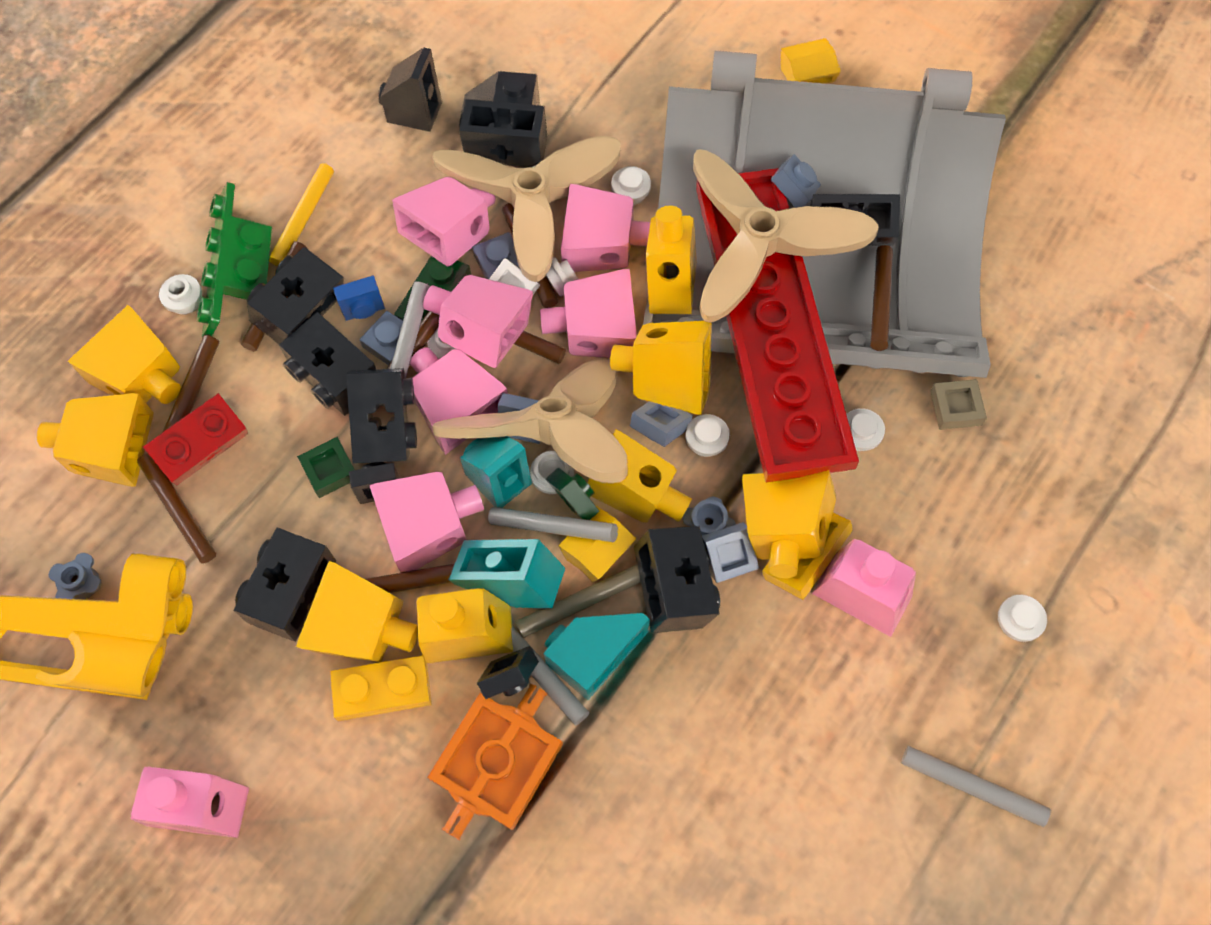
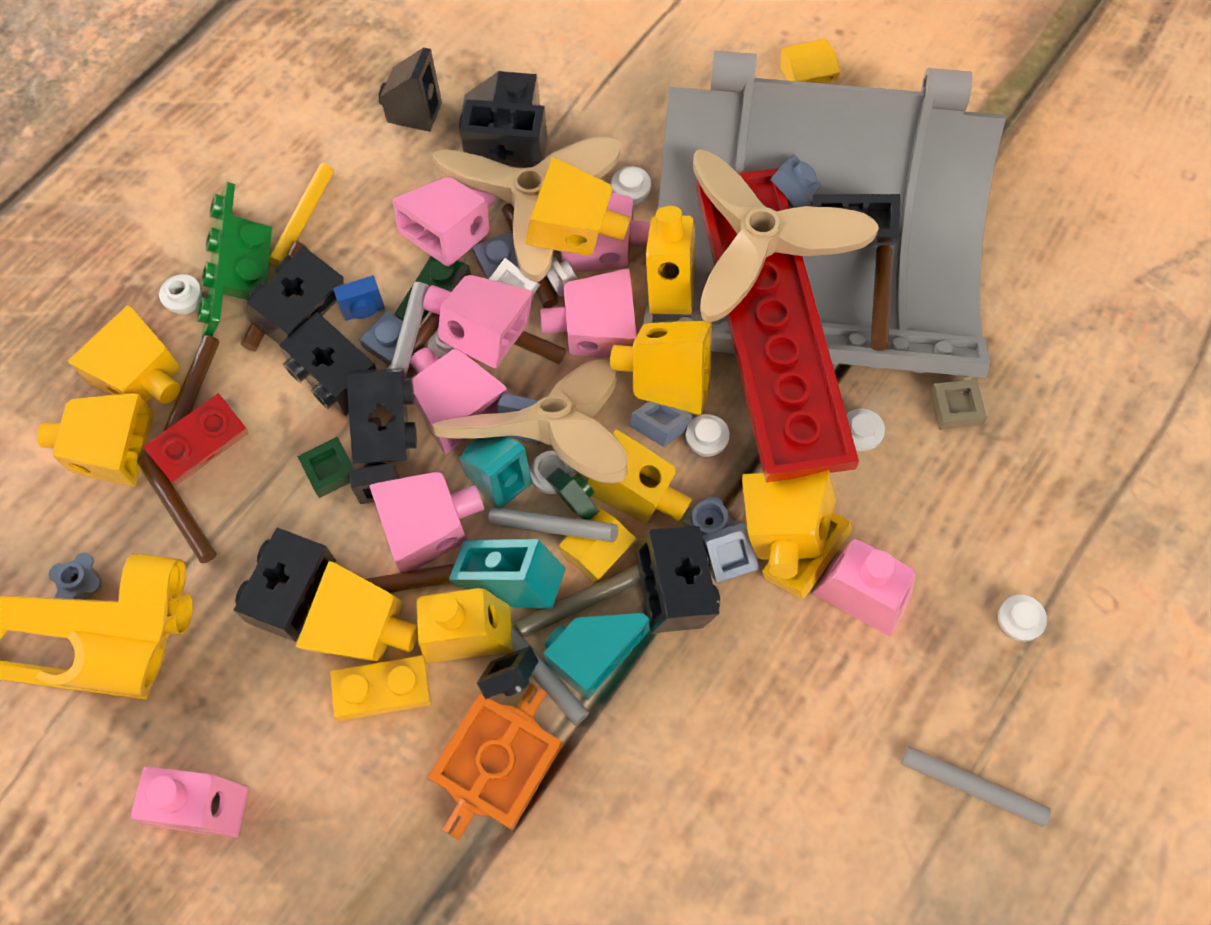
(573, 211): none -> yellow torso

